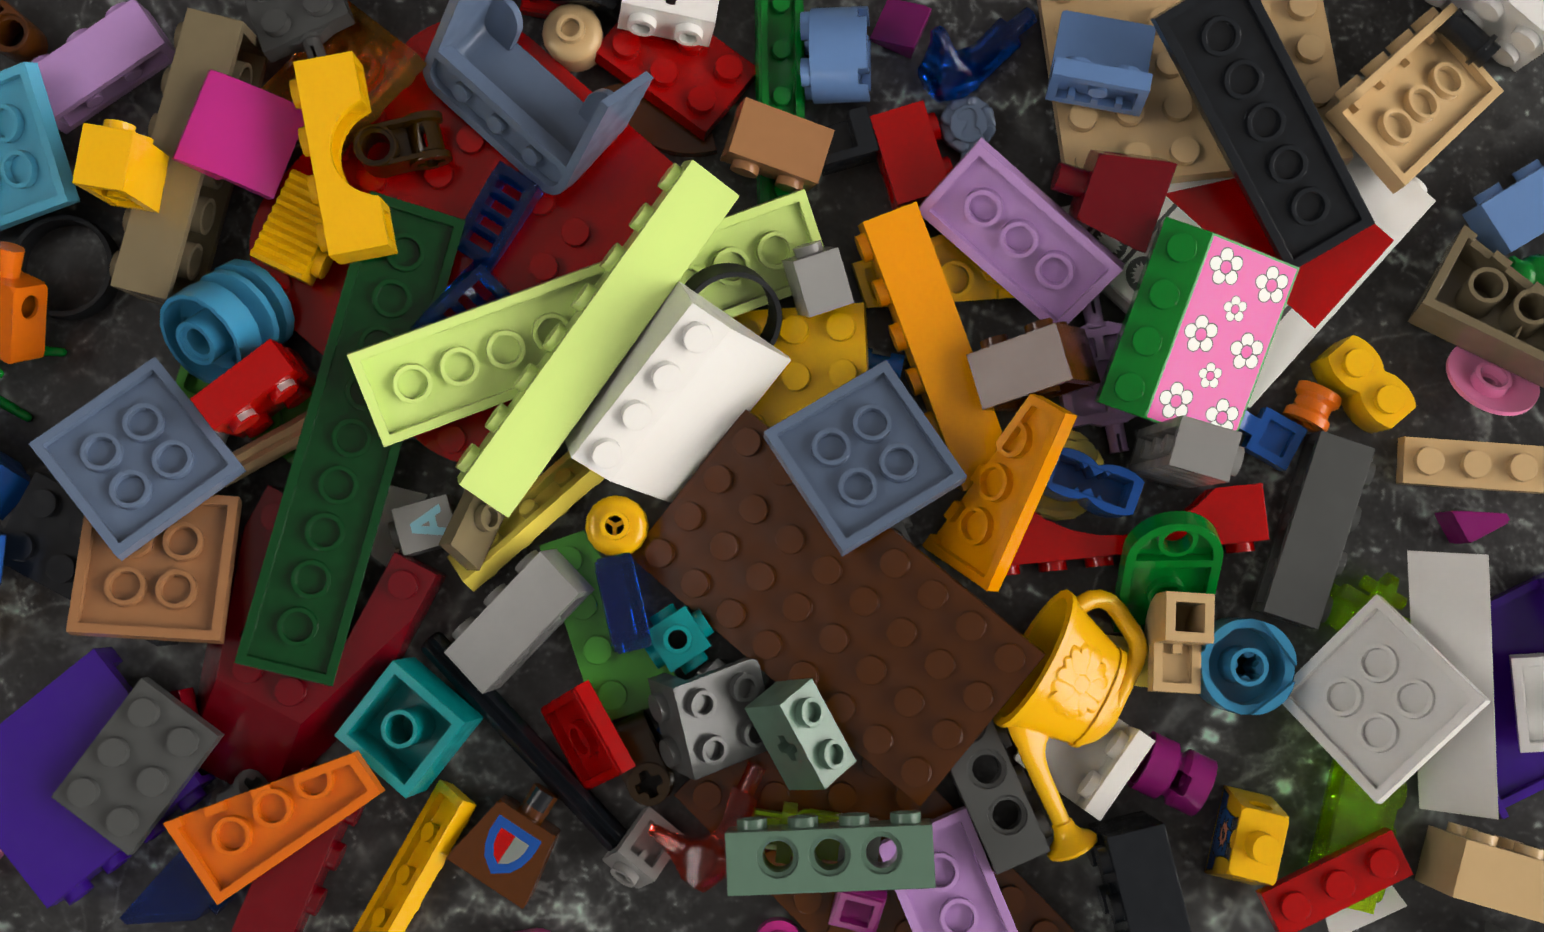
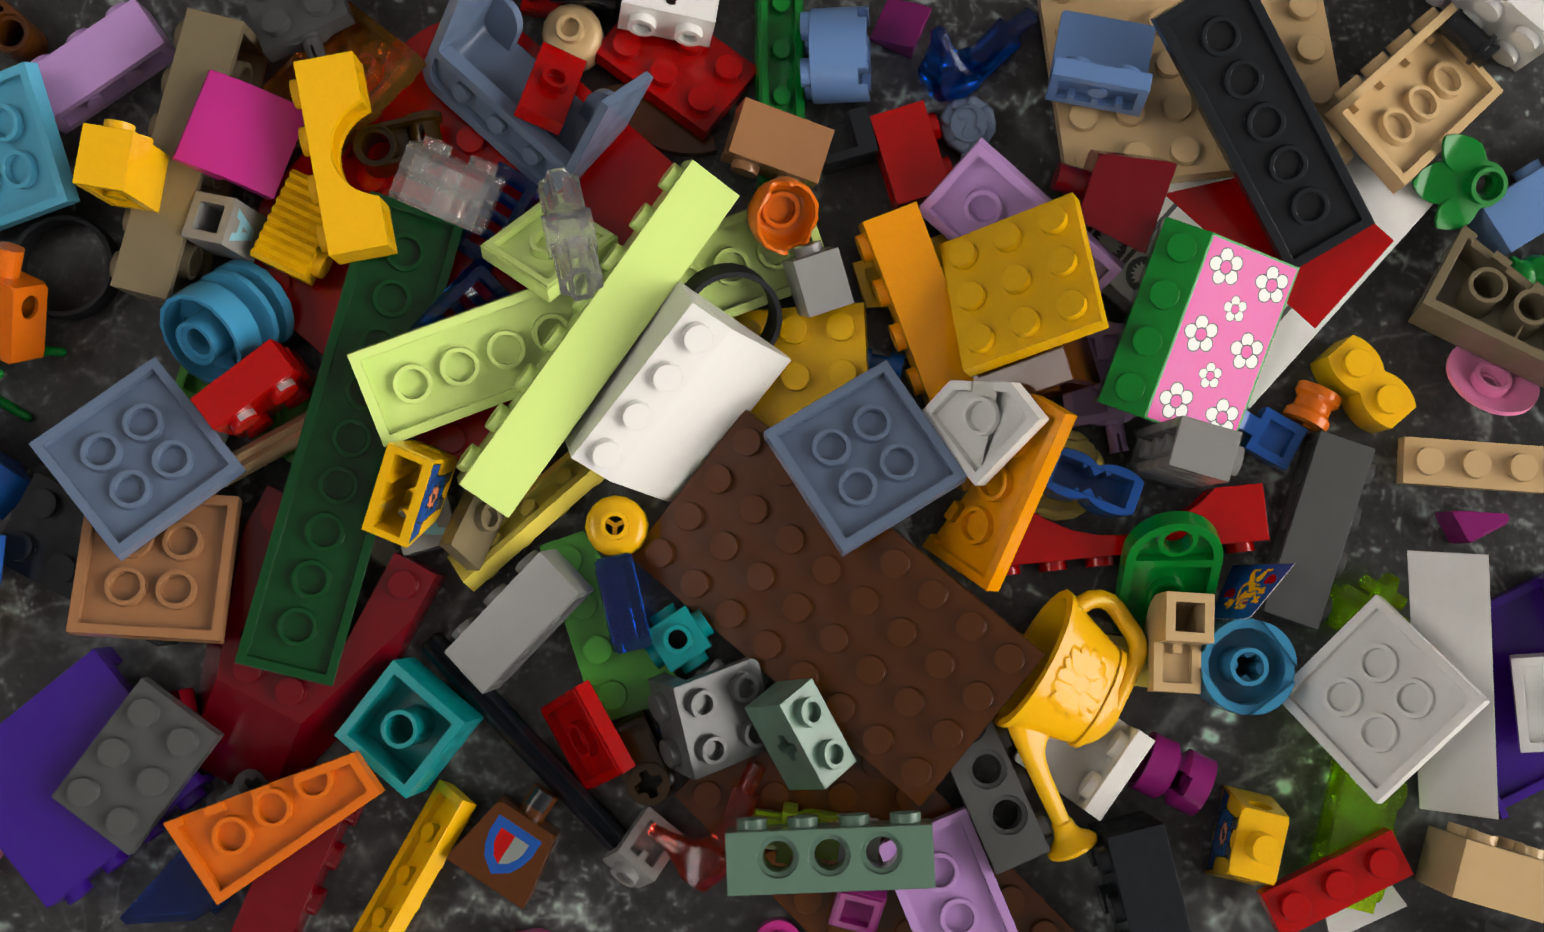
(223, 225): none -> light grey brick
(412, 481): none -> yellow torso
(447, 185): none -> clear brick
(523, 253): none -> yellowish green plate
(550, 88): none -> red plate
(570, 234): none -> clear piece
(782, 214): none -> orange hair
(984, 424): none -> white plate
(1022, 285): none -> yellow plate
(1248, 588): none -> blue sticker
(1454, 181): none -> green plate

